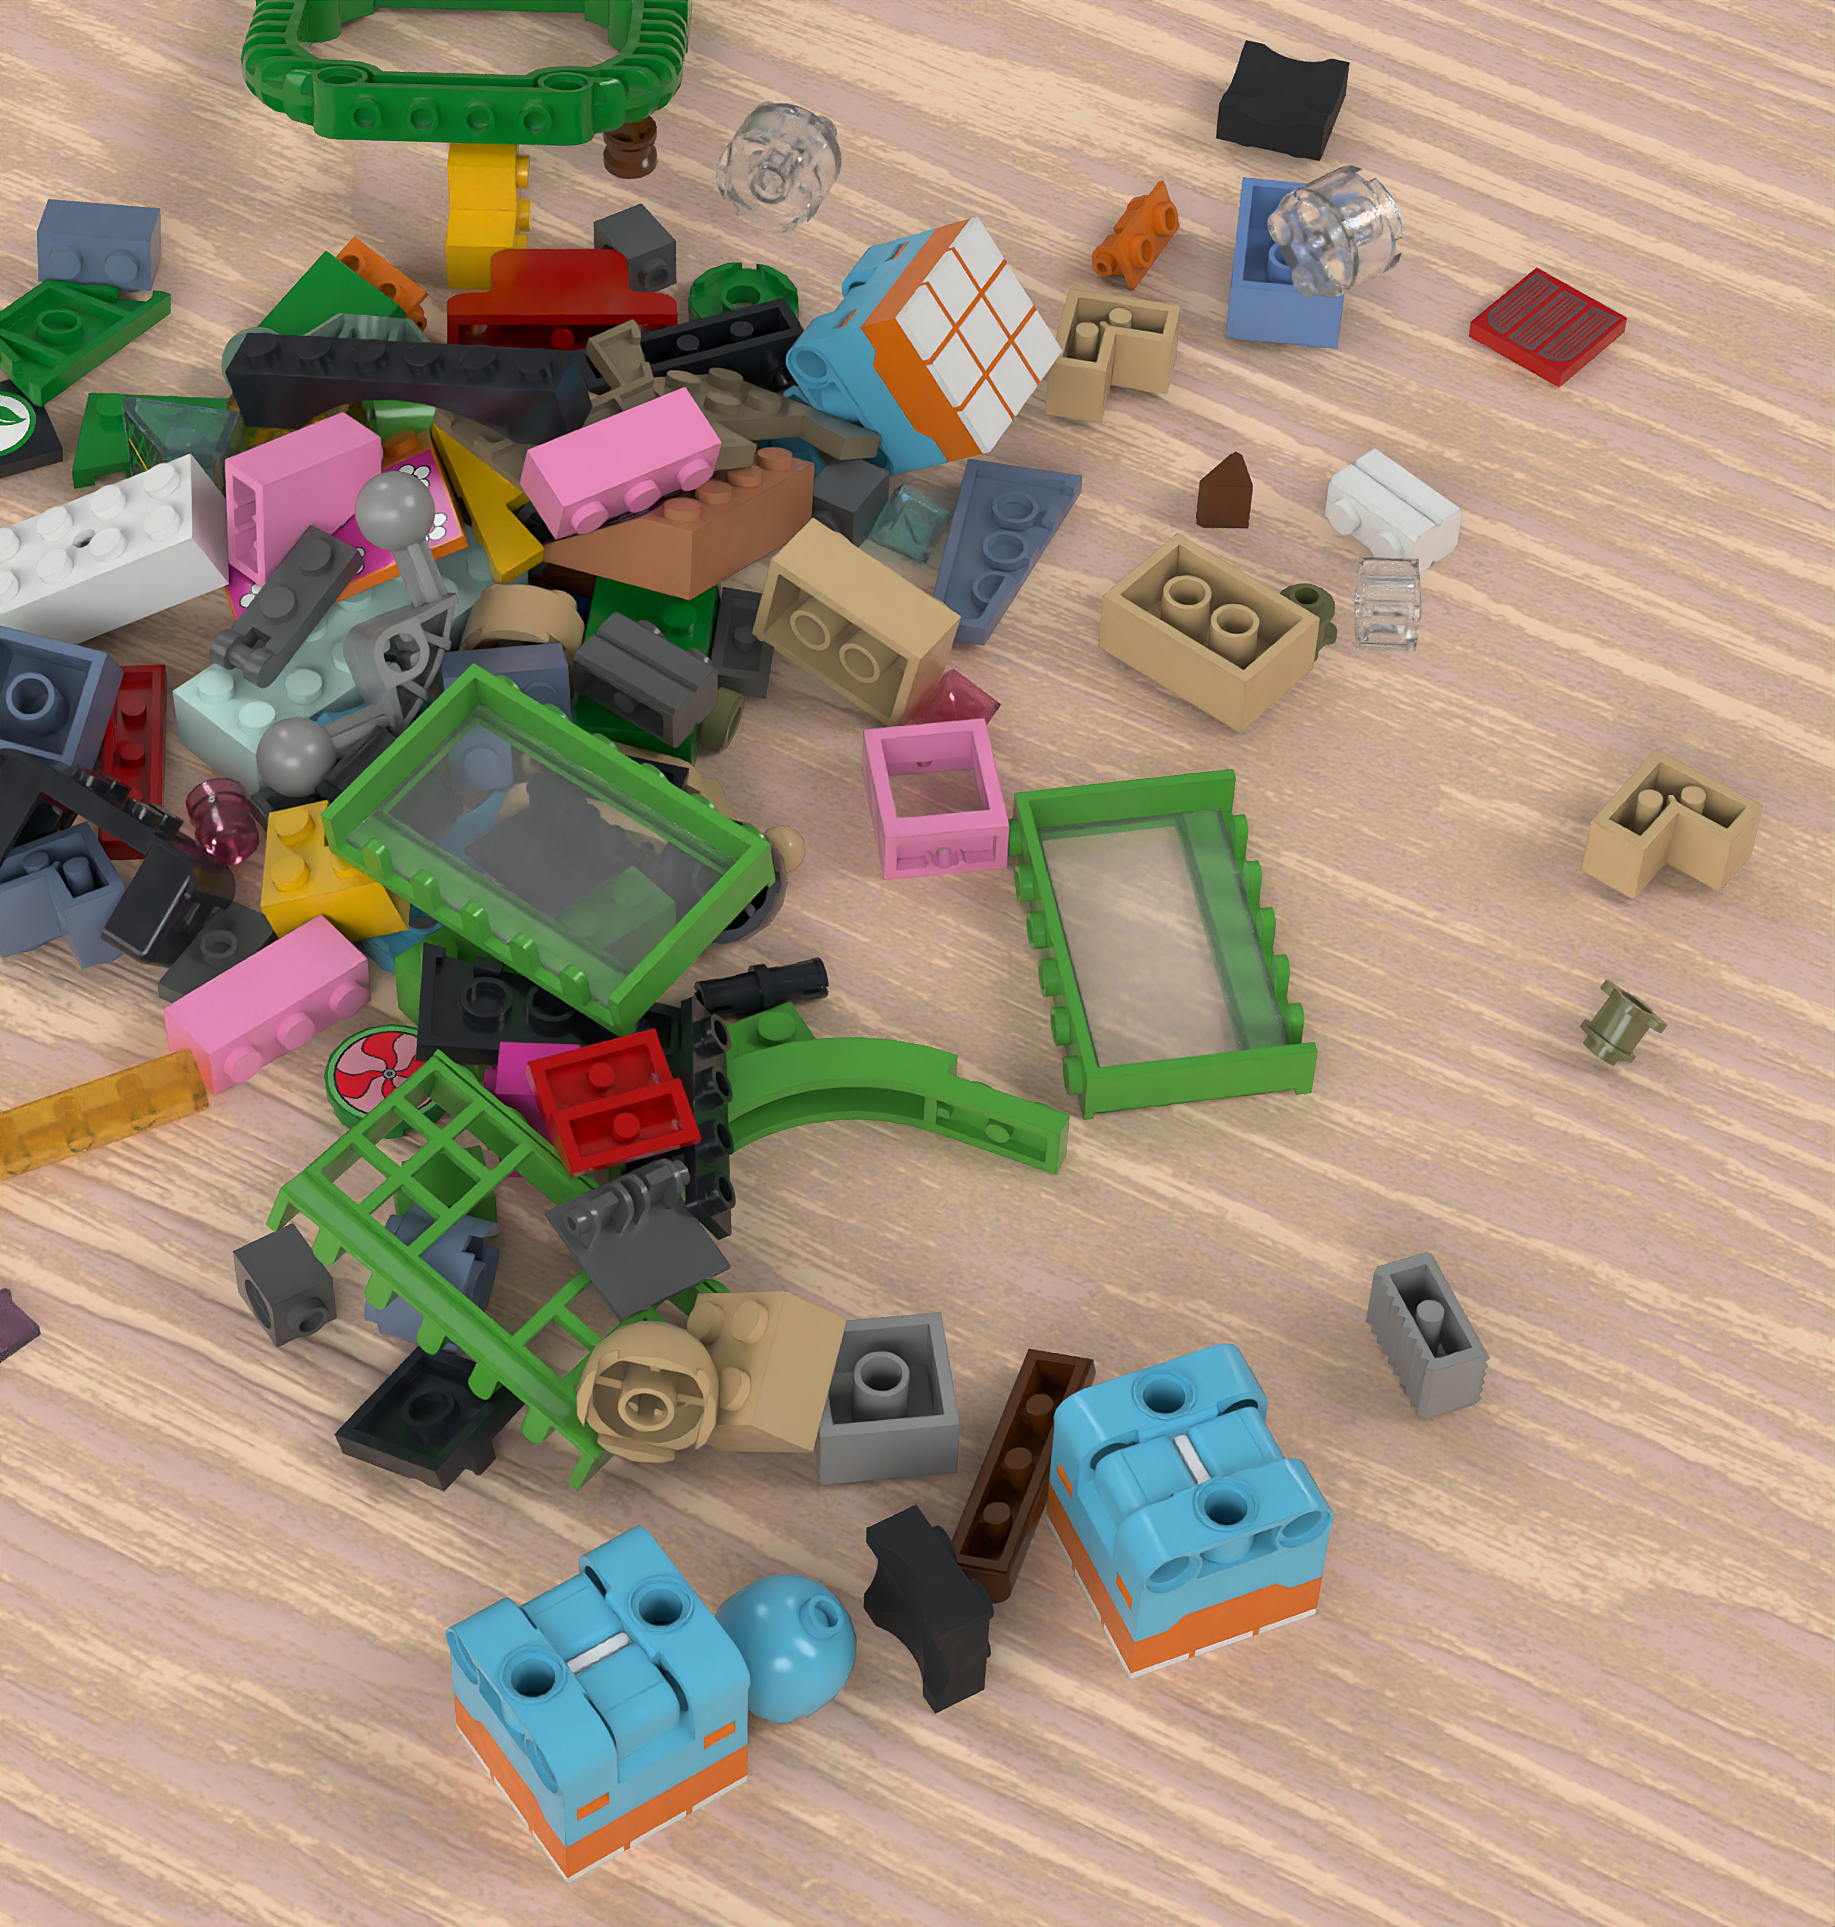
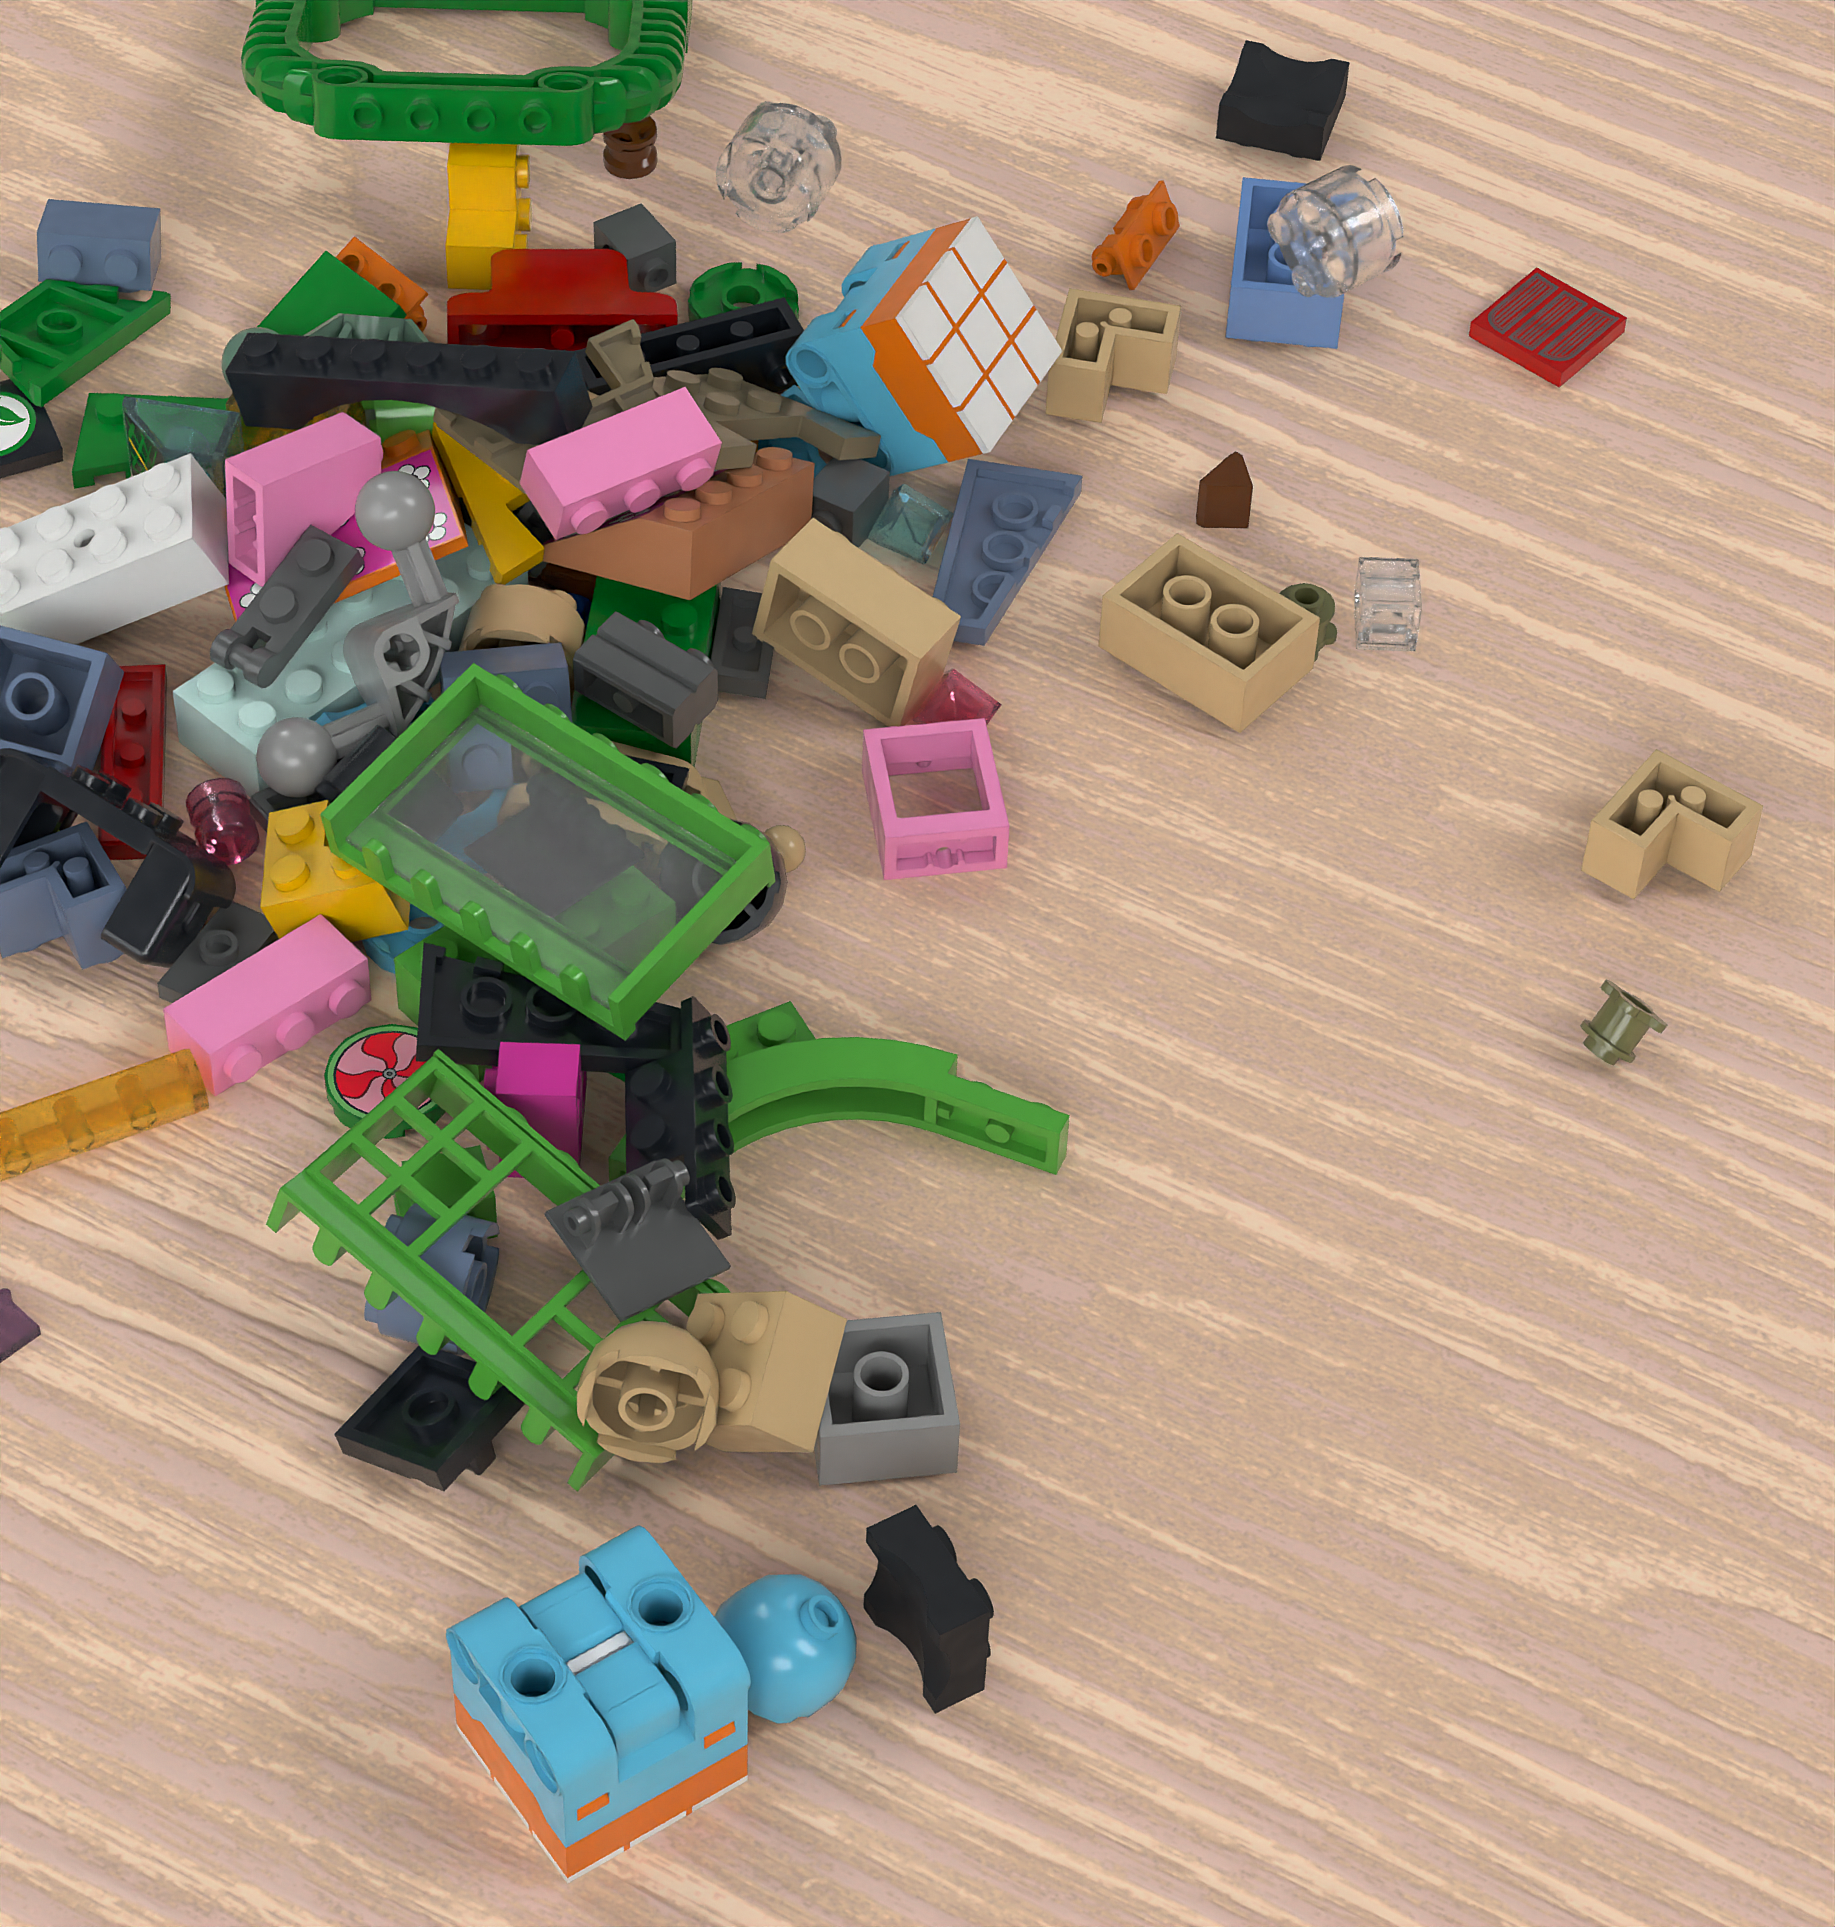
(285, 1285): dark grey brick -> none
(611, 1103): red slope -> none
(723, 720): olive tile -> none
(763, 988): black pin -> none
(1016, 1472): reddish brown brick -> none
(1156, 944): window -> none
(1184, 1510): medium azure piece -> none
(1392, 511): white brick -> none
(1426, 1335): light grey brick -> none

